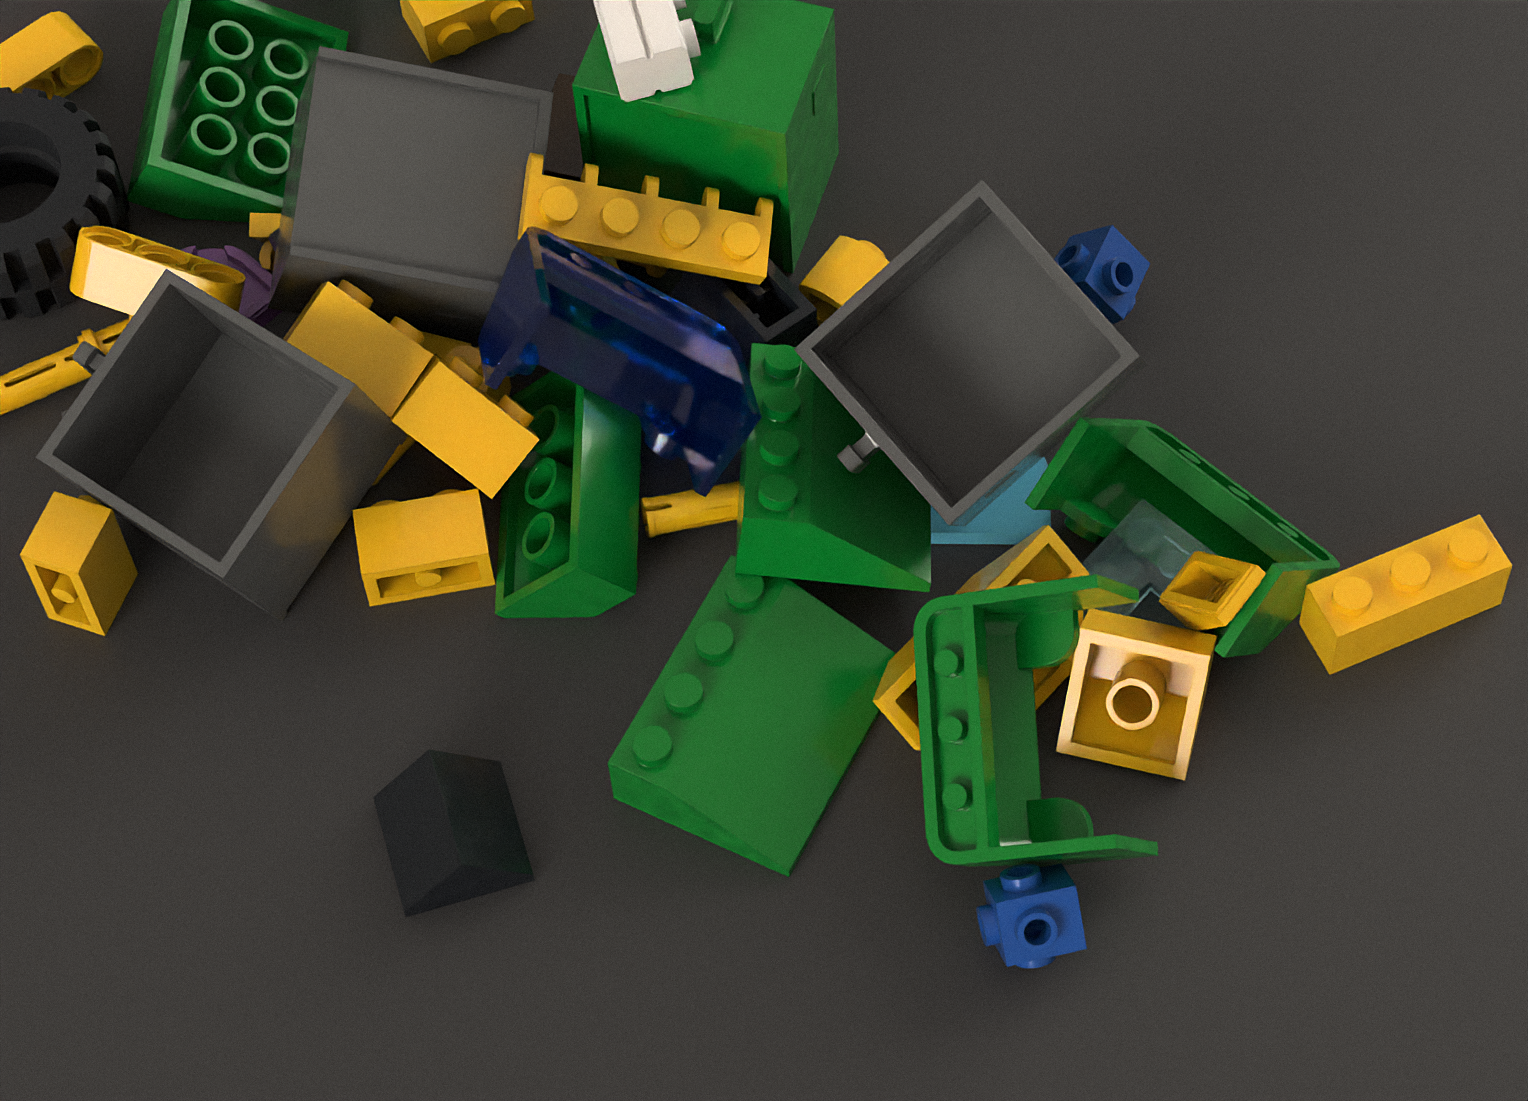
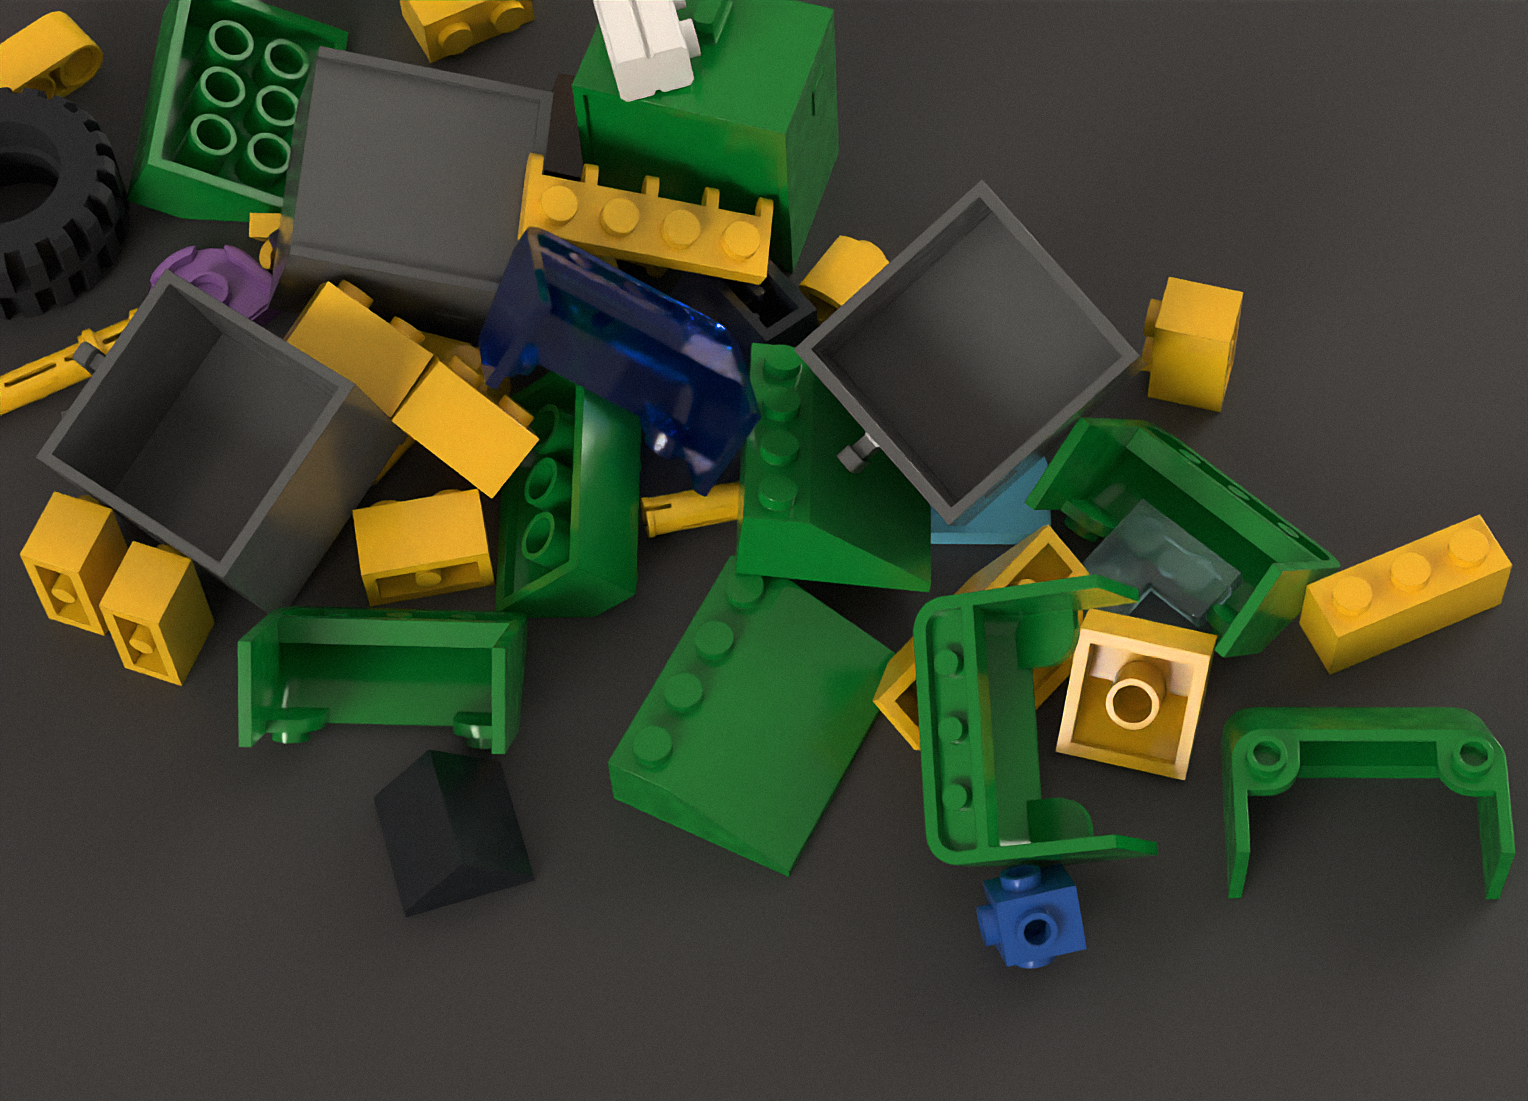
(123, 268): yellow beam -> none
(157, 612): none -> yellow brick
(384, 669): none -> green windscreen
(1105, 269): blue brick -> none
(1191, 343): none -> yellow brick
(1210, 590): yellow slope -> none
(1276, 745): none -> green windscreen

